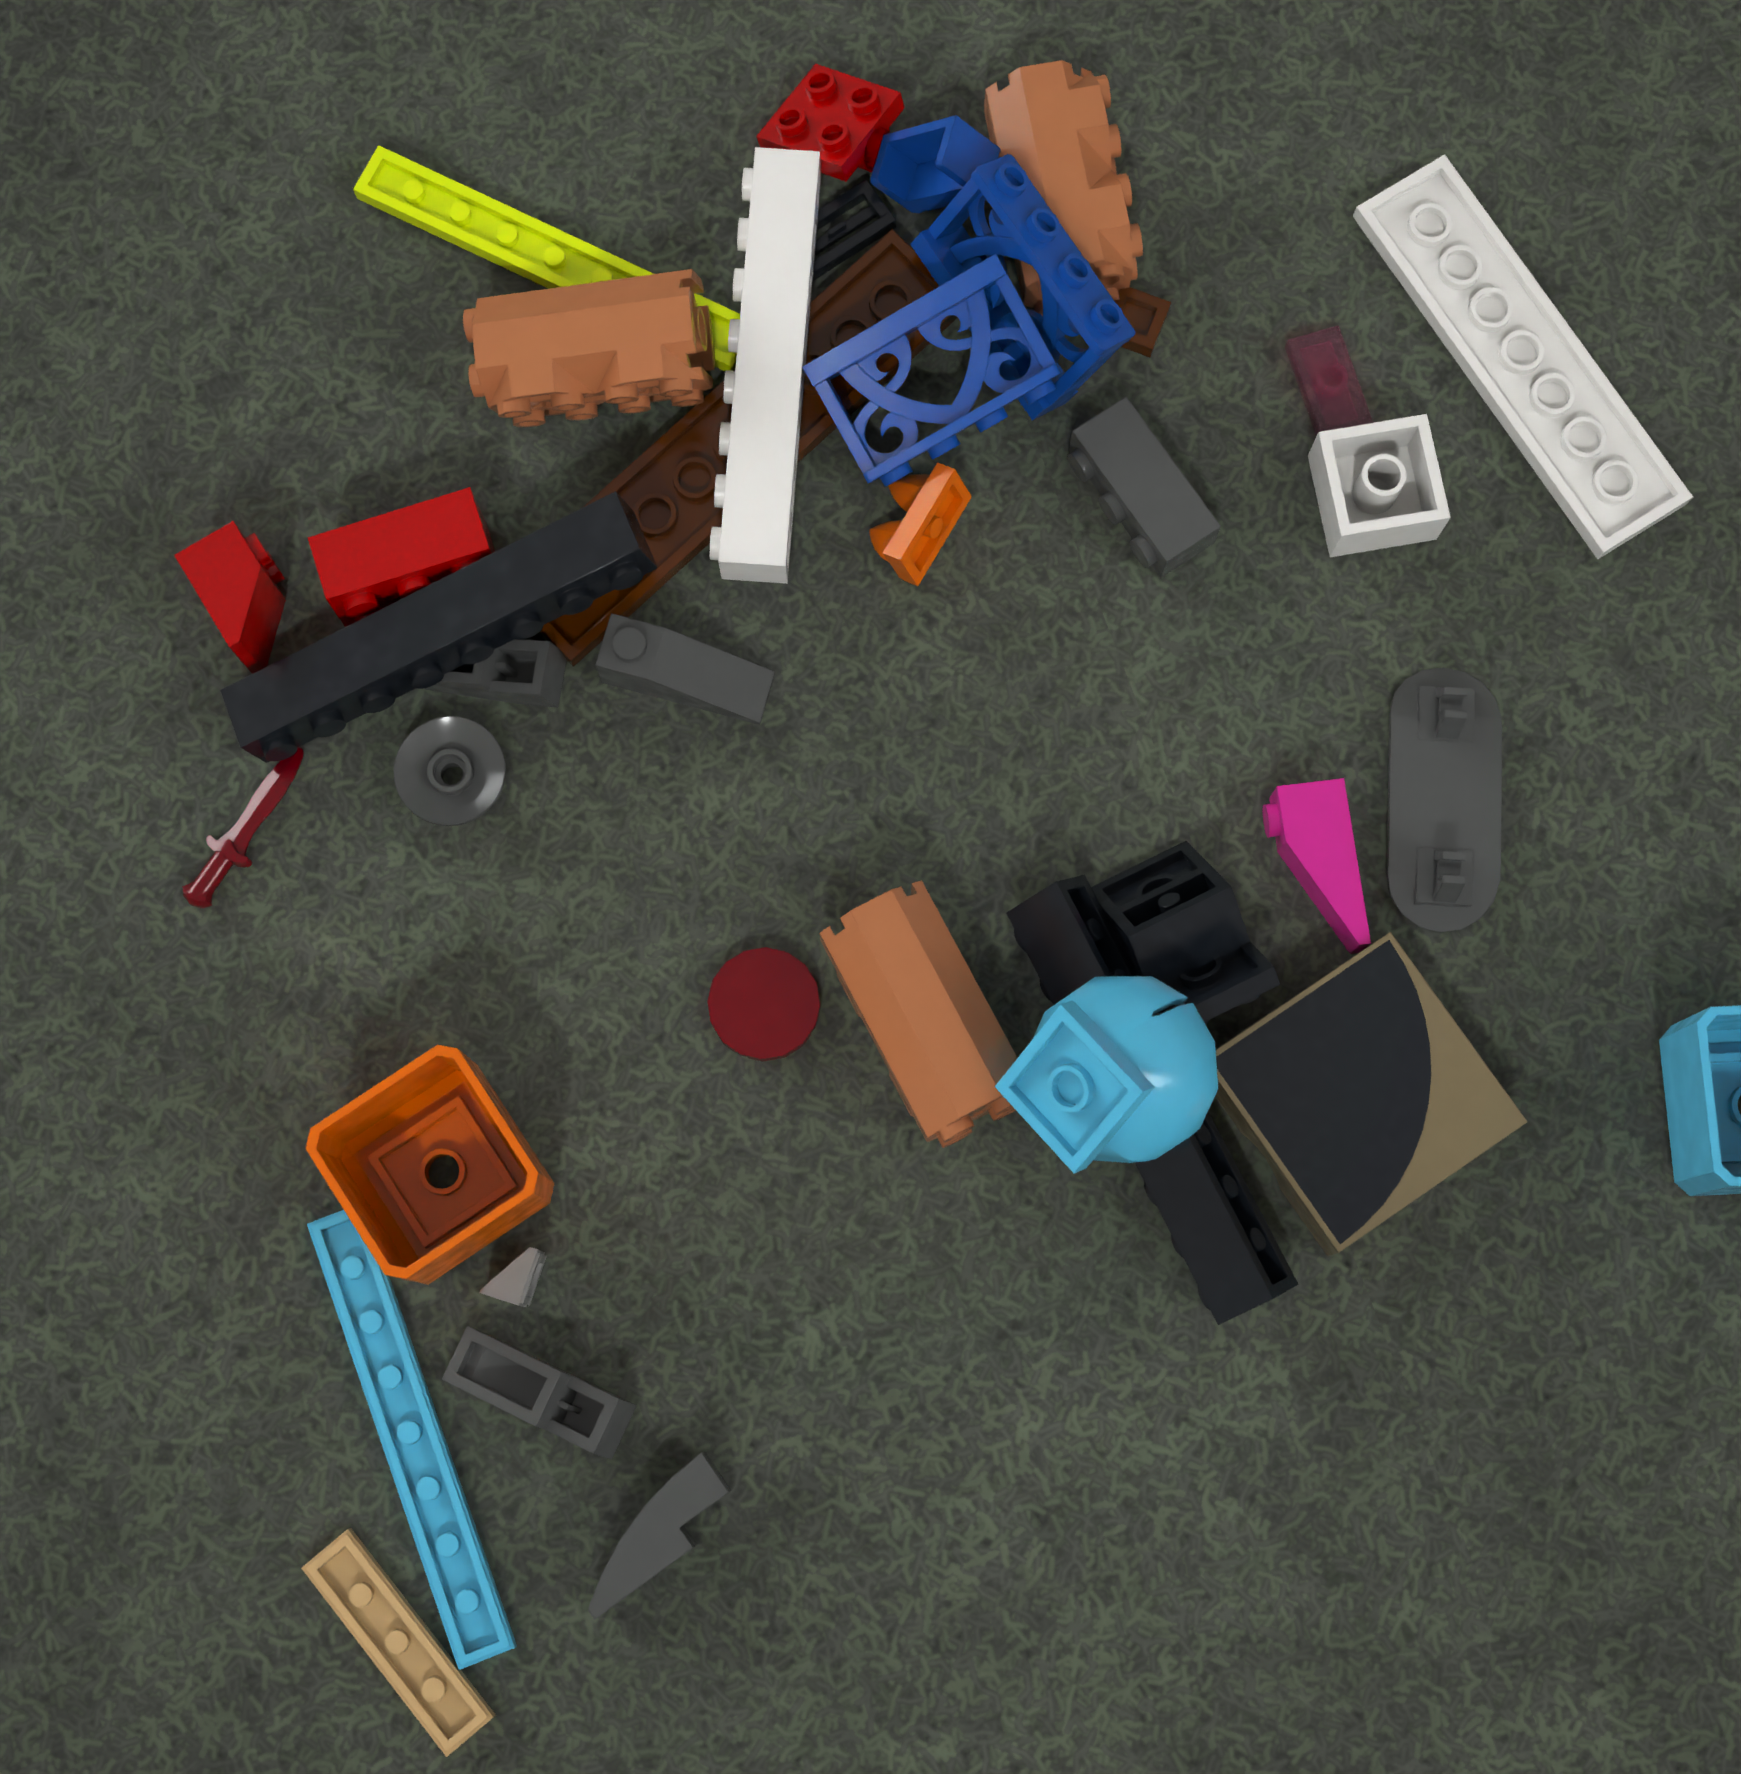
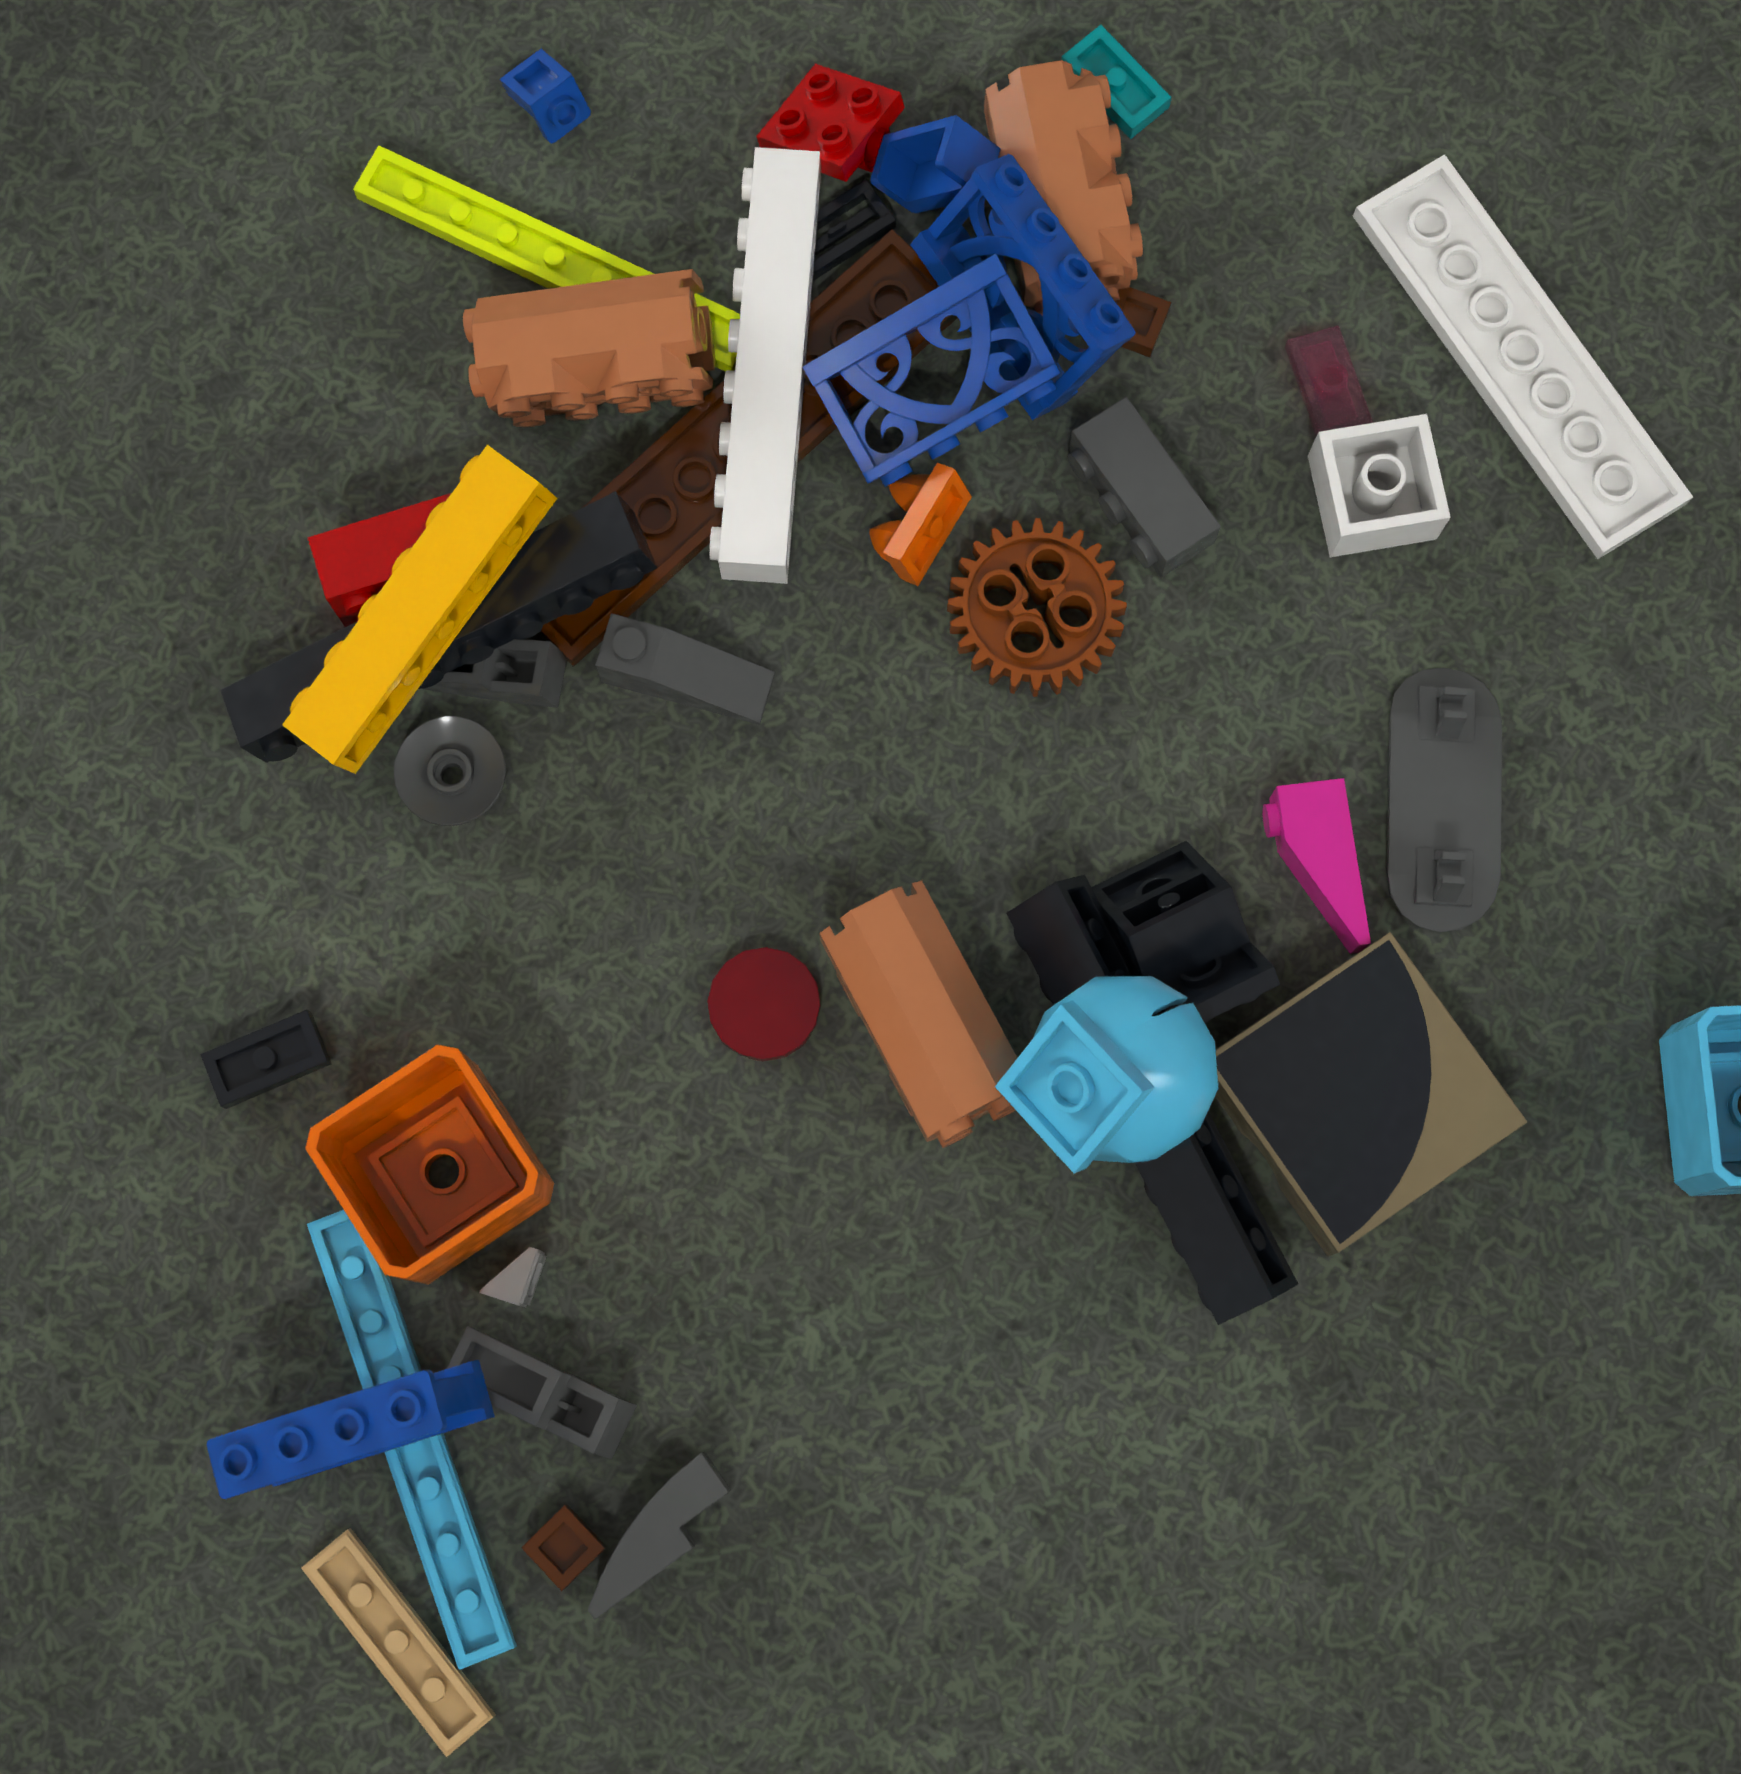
(233, 845): dark red sword -> none
(238, 590): red slope -> none
(265, 1059): none -> black plate
(349, 1428): none -> blue fence
(419, 610): none -> yellow brick
(547, 95): none -> blue bracket
(564, 1547): none -> reddish brown plate
(1080, 586): none -> dark orange gear
(1133, 91): none -> teal plate

